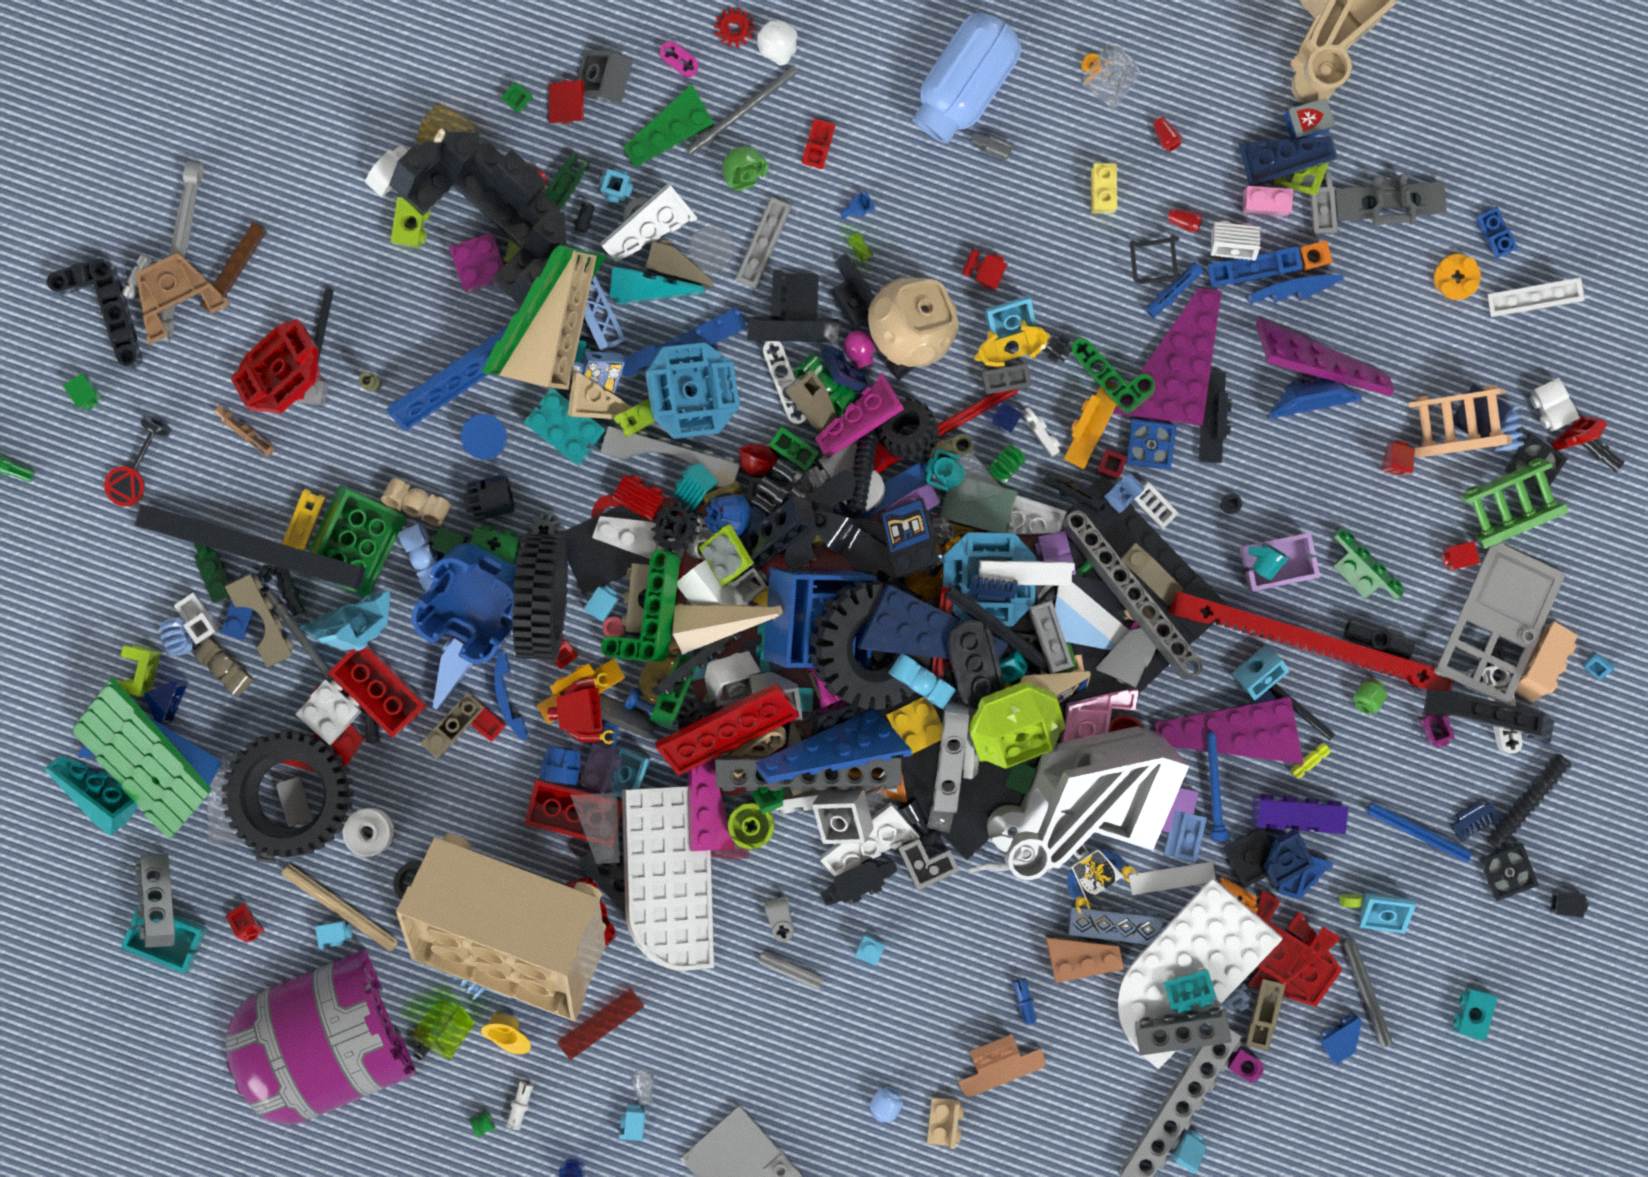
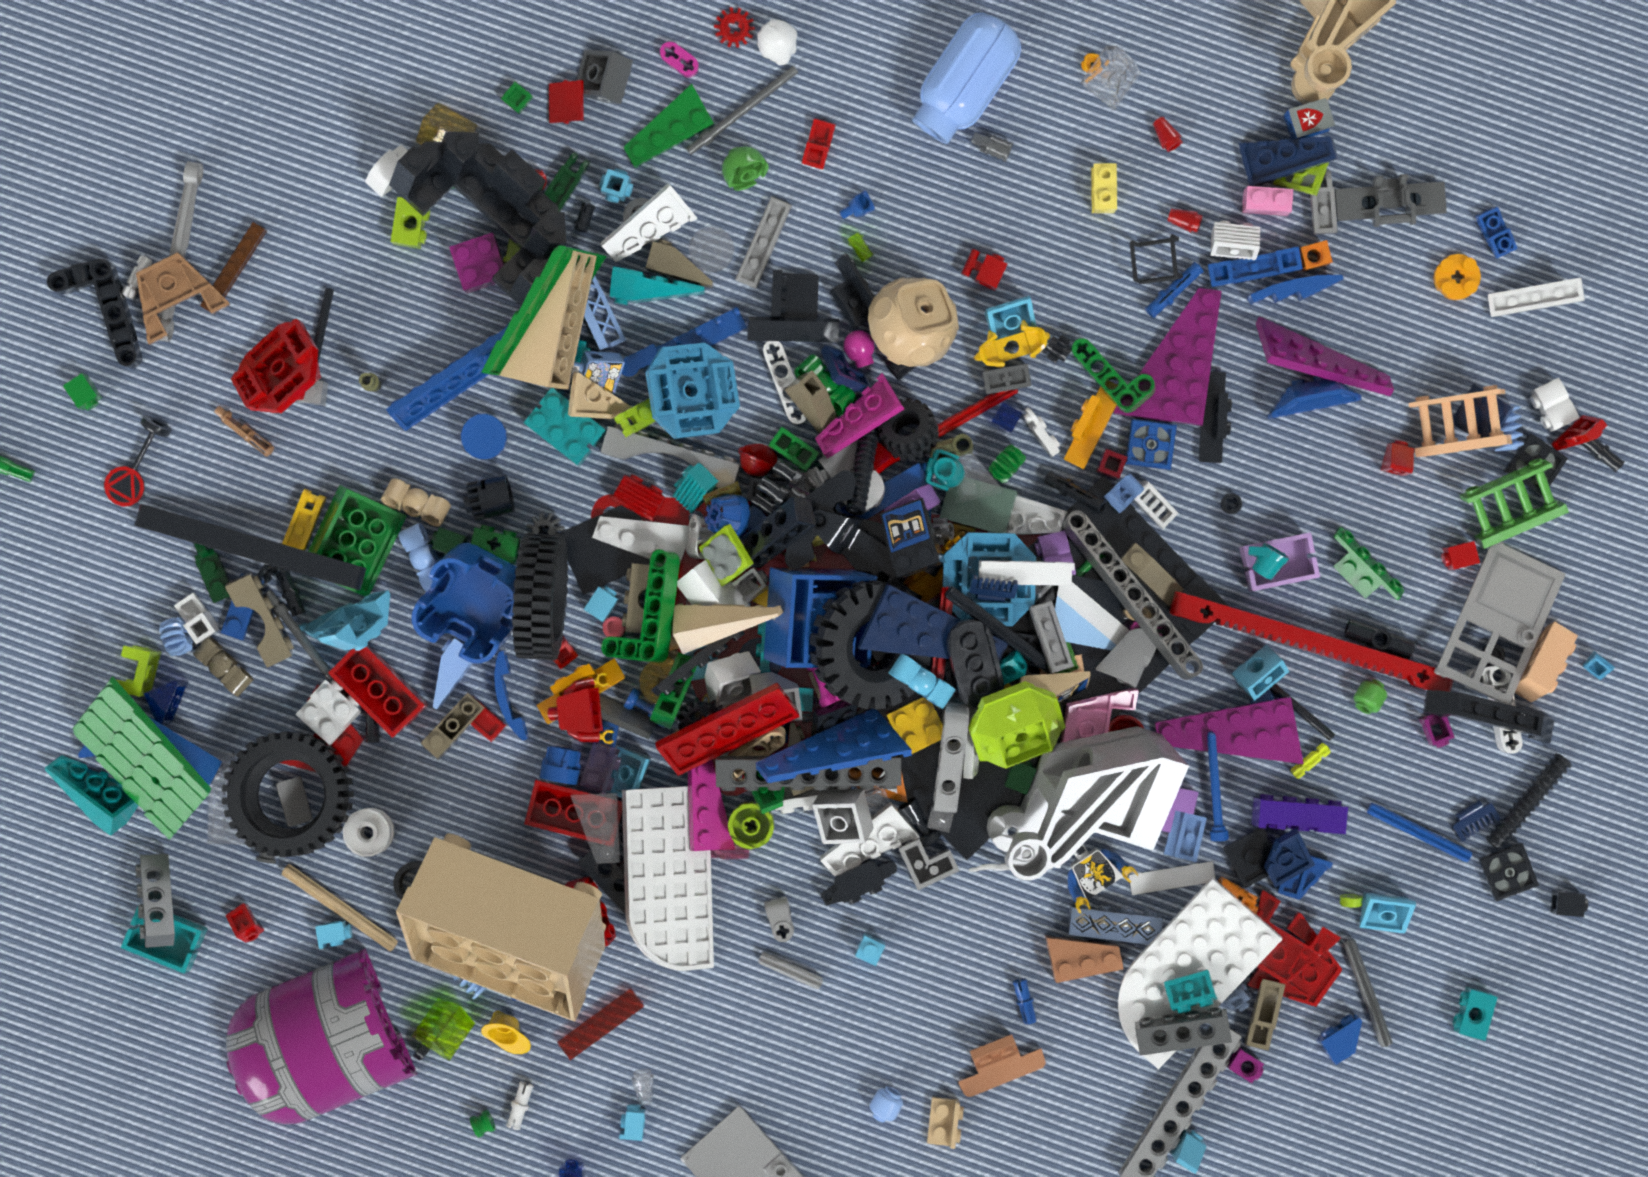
(673, 526): black gear -> none

